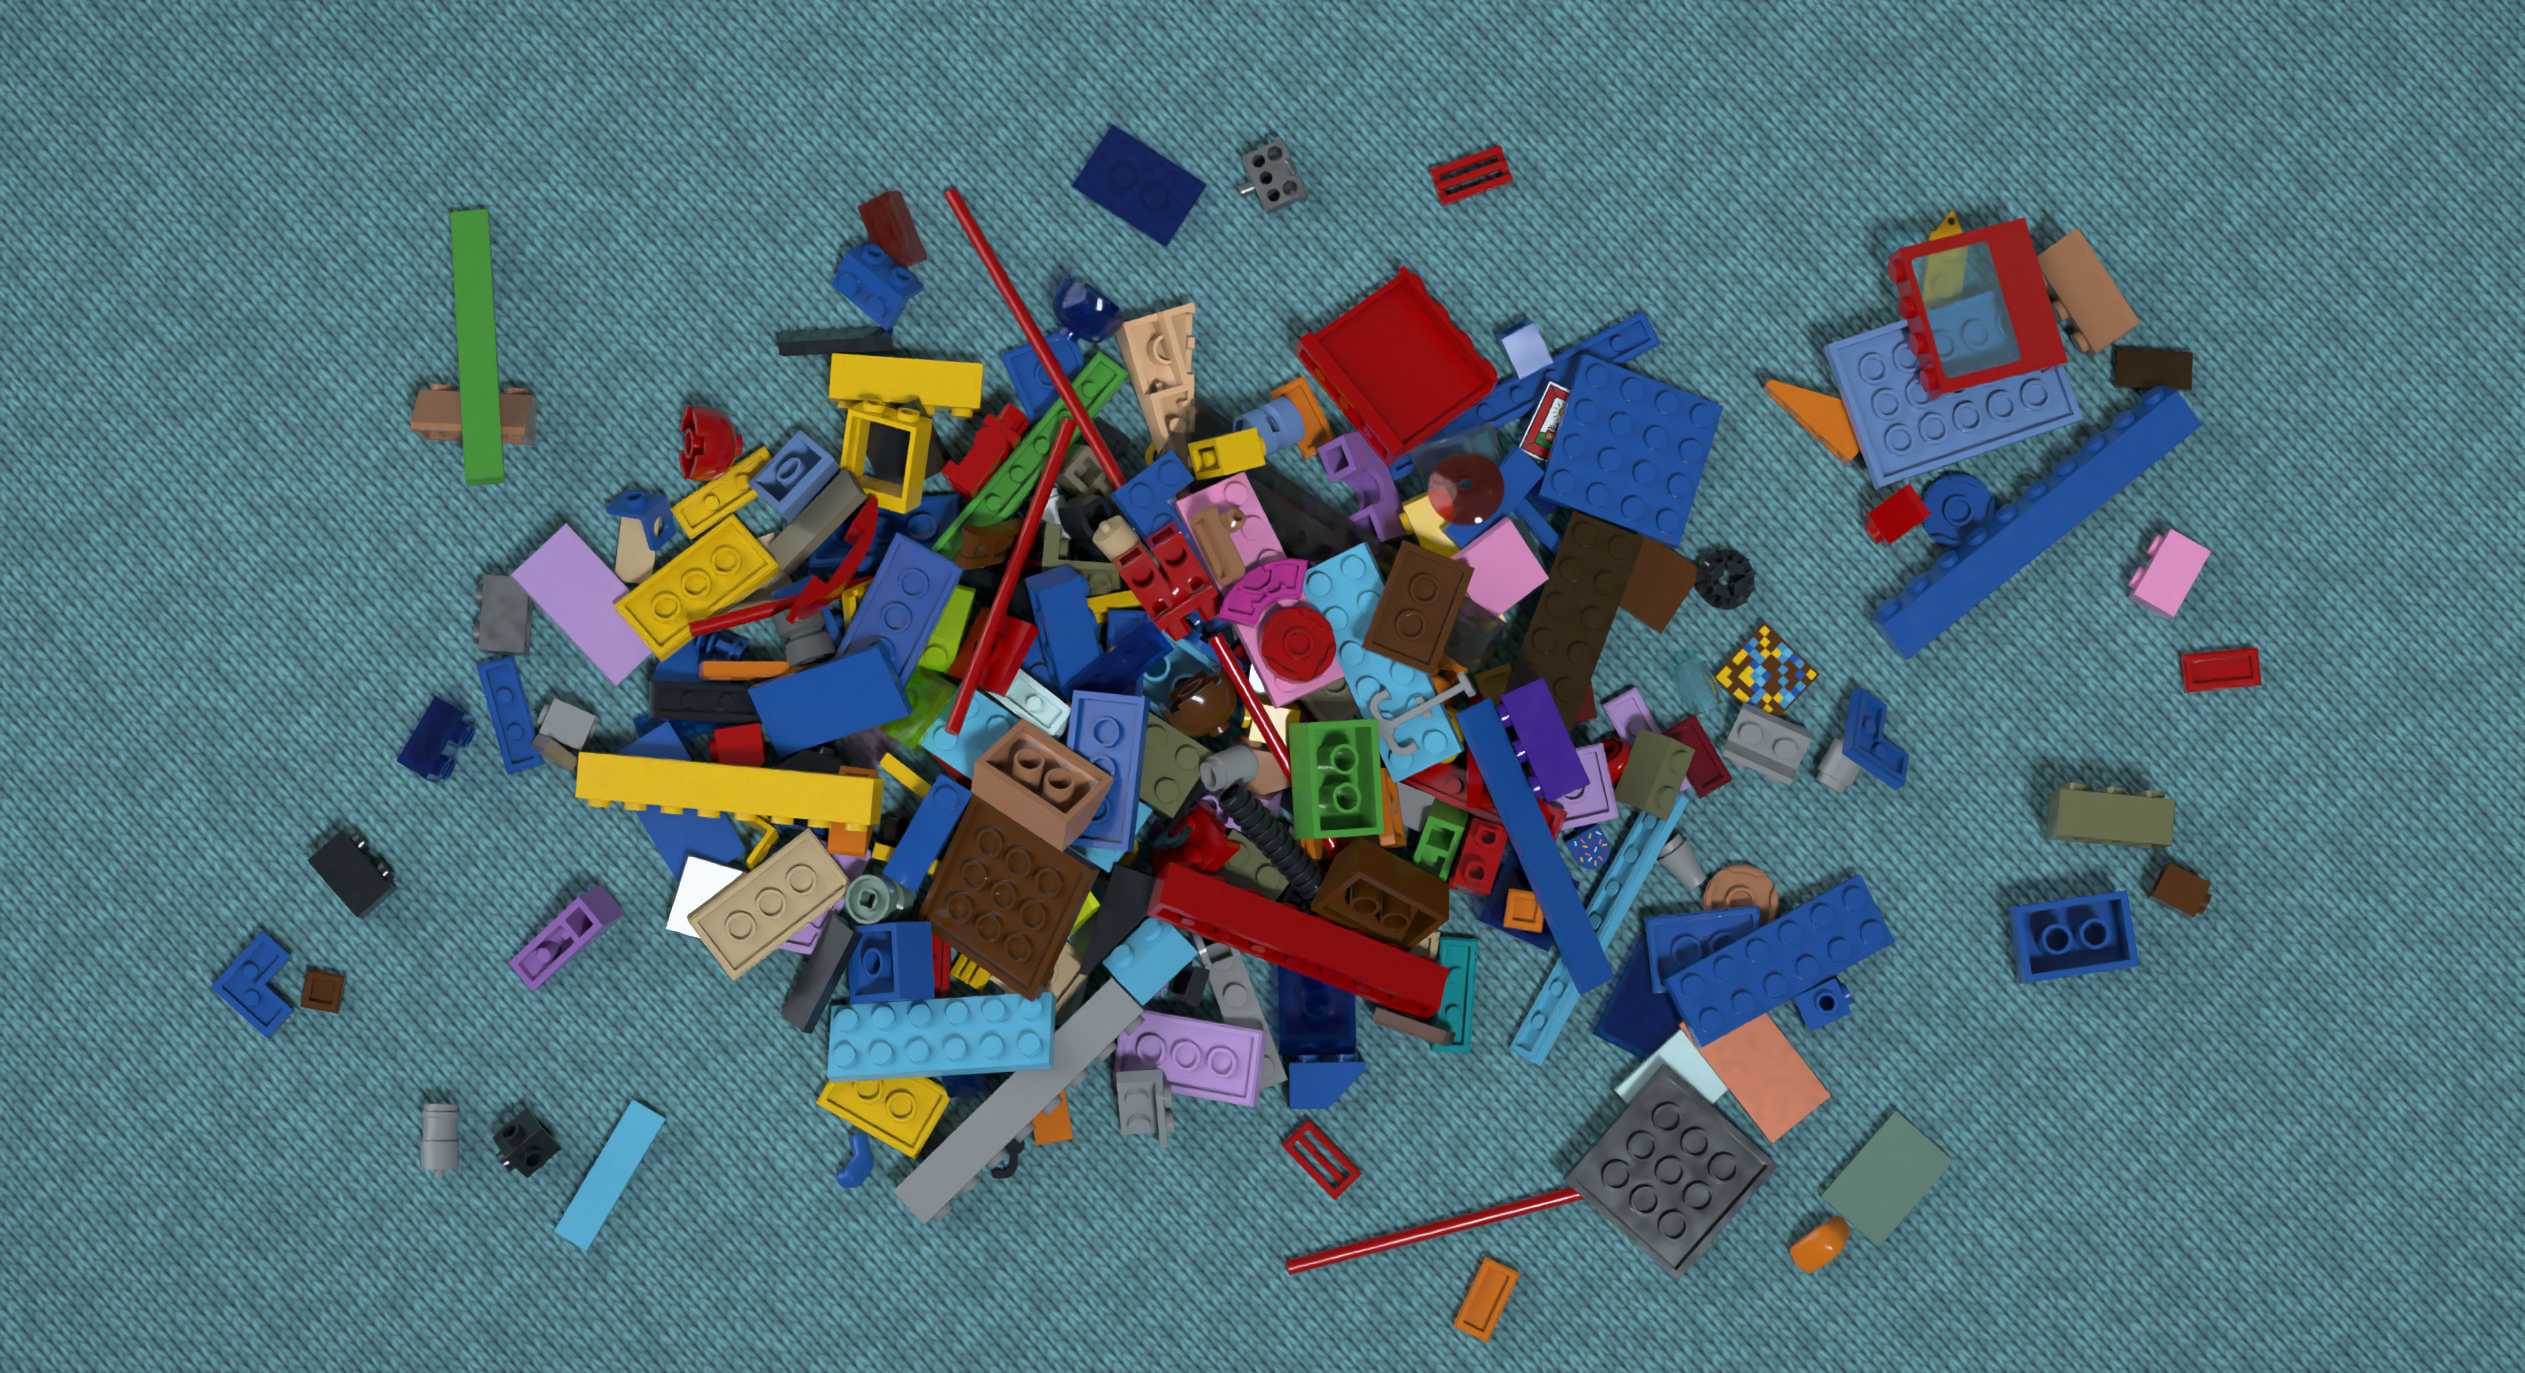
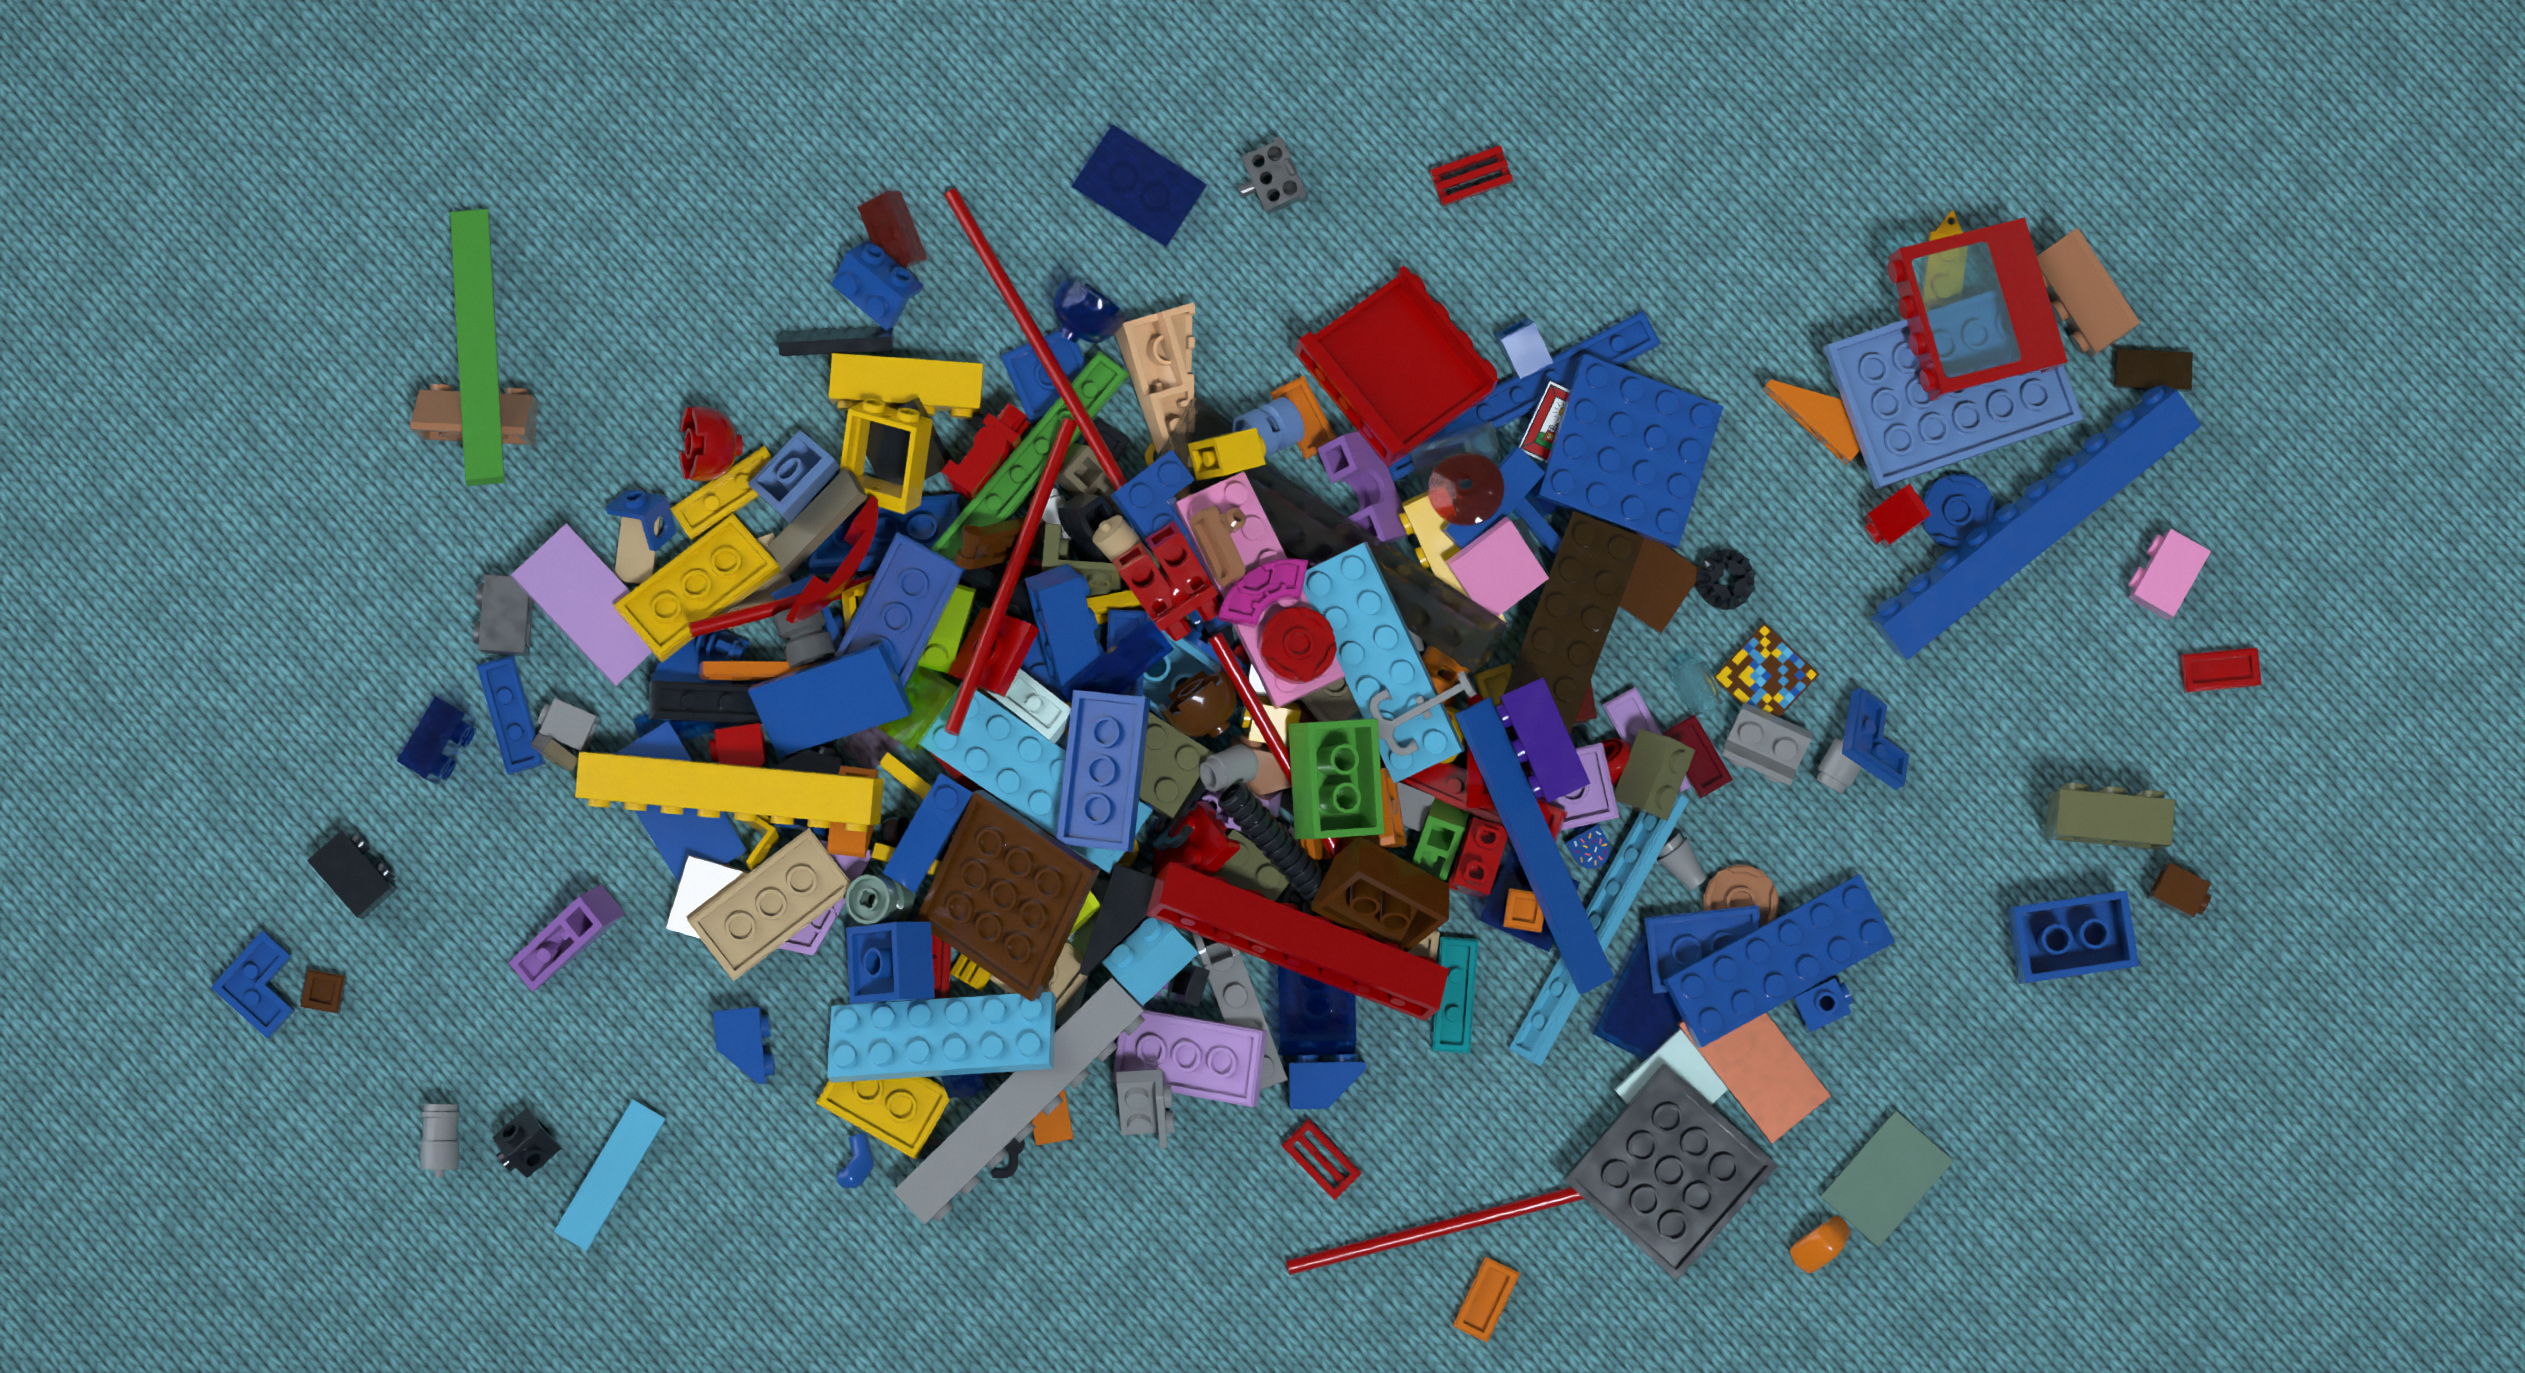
(741, 1039): none -> blue slope
(821, 974): black tile -> none
(1040, 784): nougat slope -> none
(1413, 1027): reddish brown tile -> none
(1417, 608): reddish brown plate -> none

